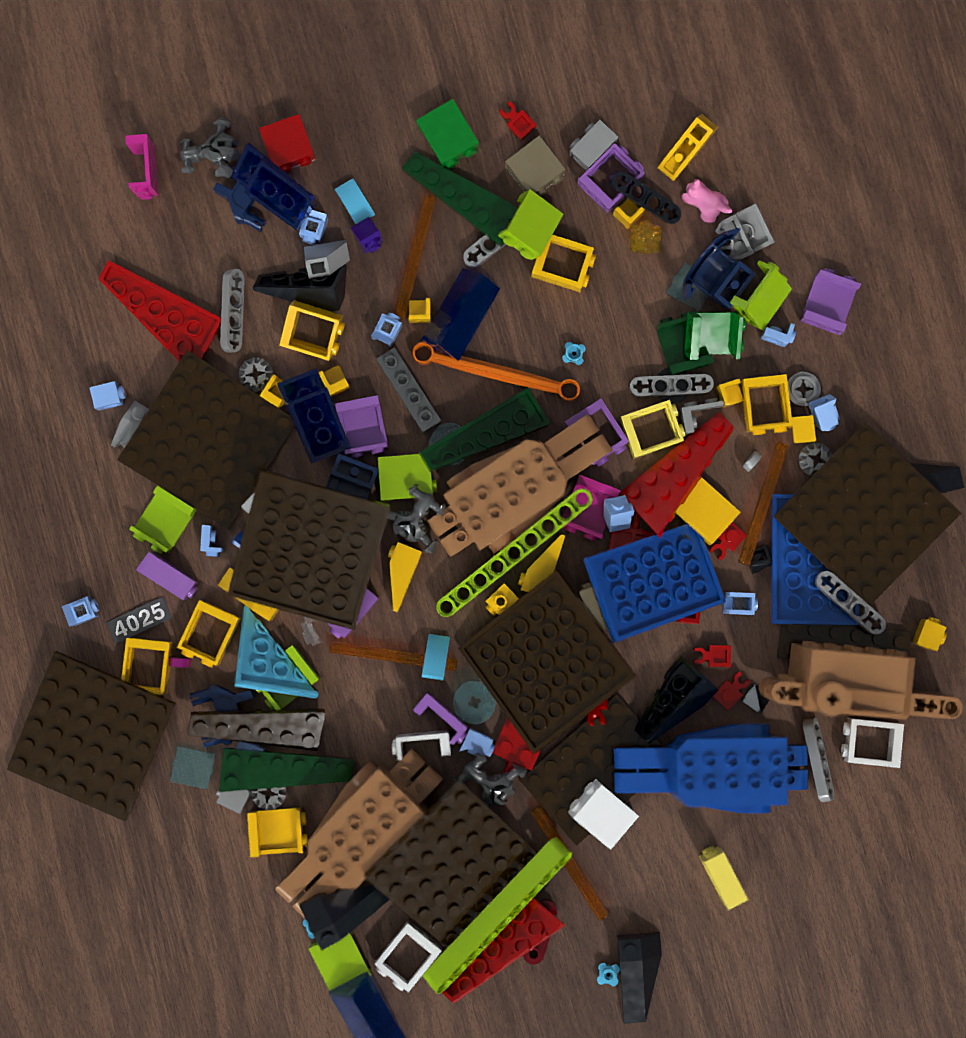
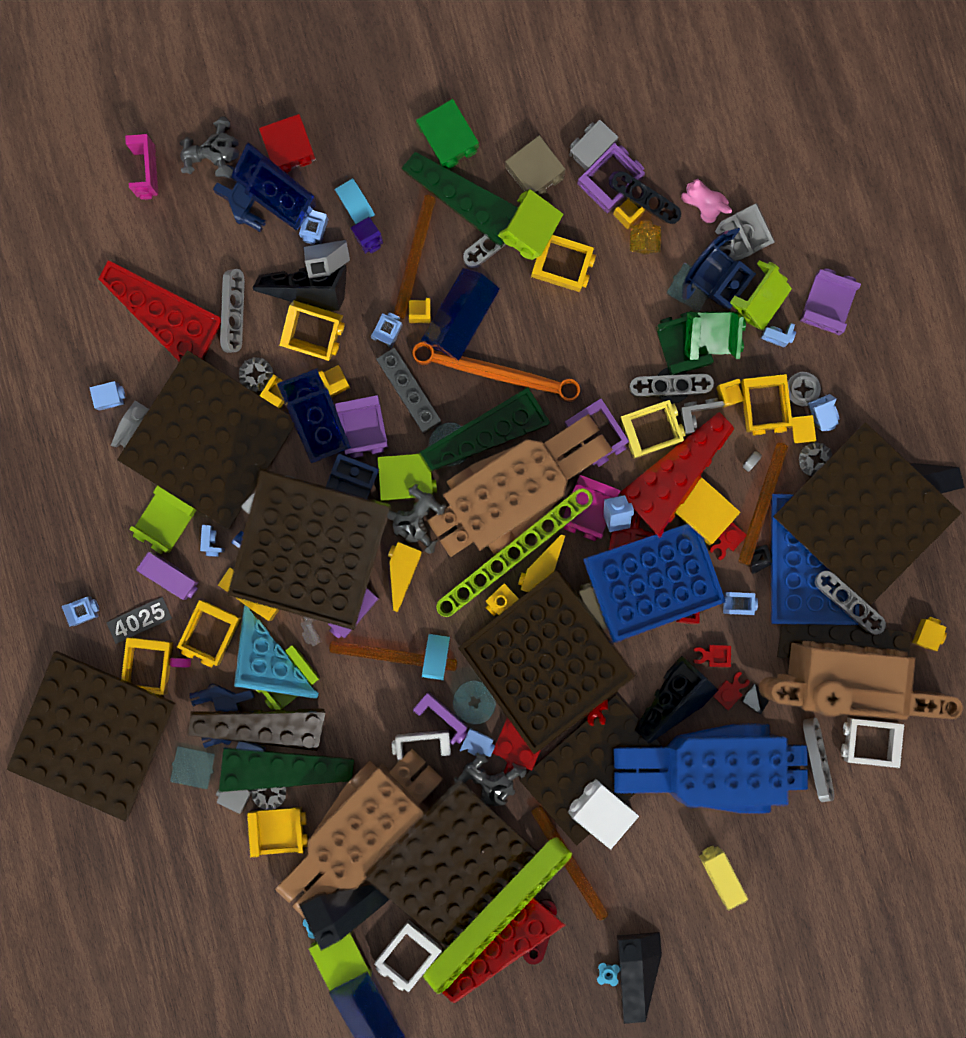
(519, 122): red plate -> none
(568, 357): medium azure plate -> none
(687, 146): yellow slope -> none

